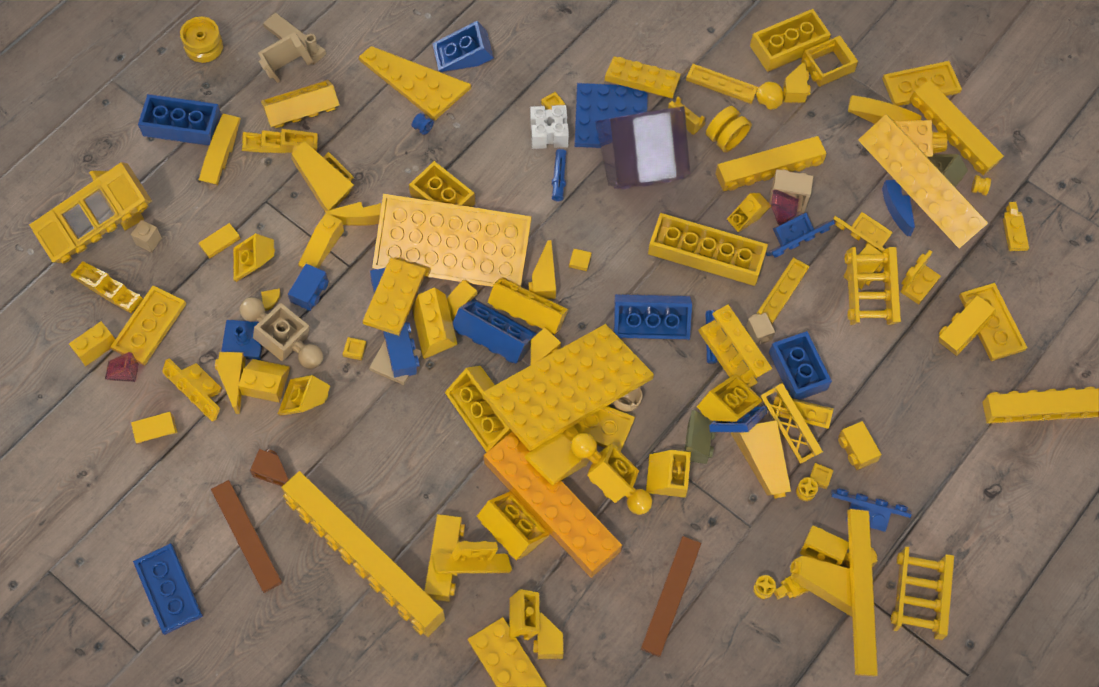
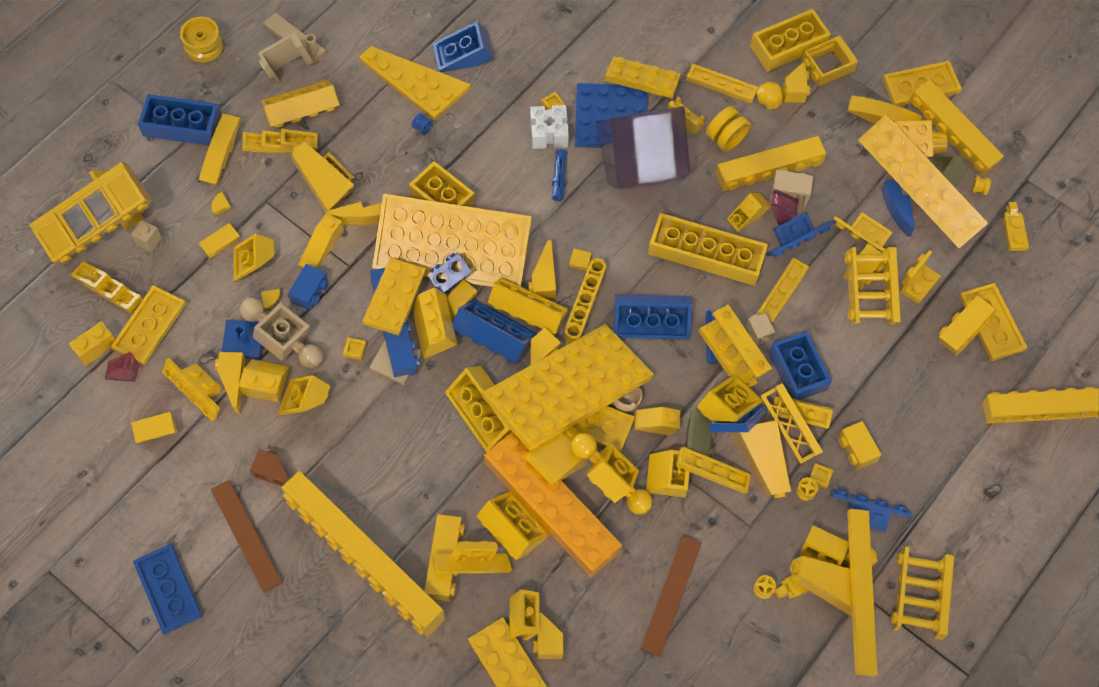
(220, 204): none -> yellow tile
(453, 277): none -> brick
(585, 293): none -> yellow beam
(657, 420): none -> yellow slope
(713, 470): none -> yellow tile

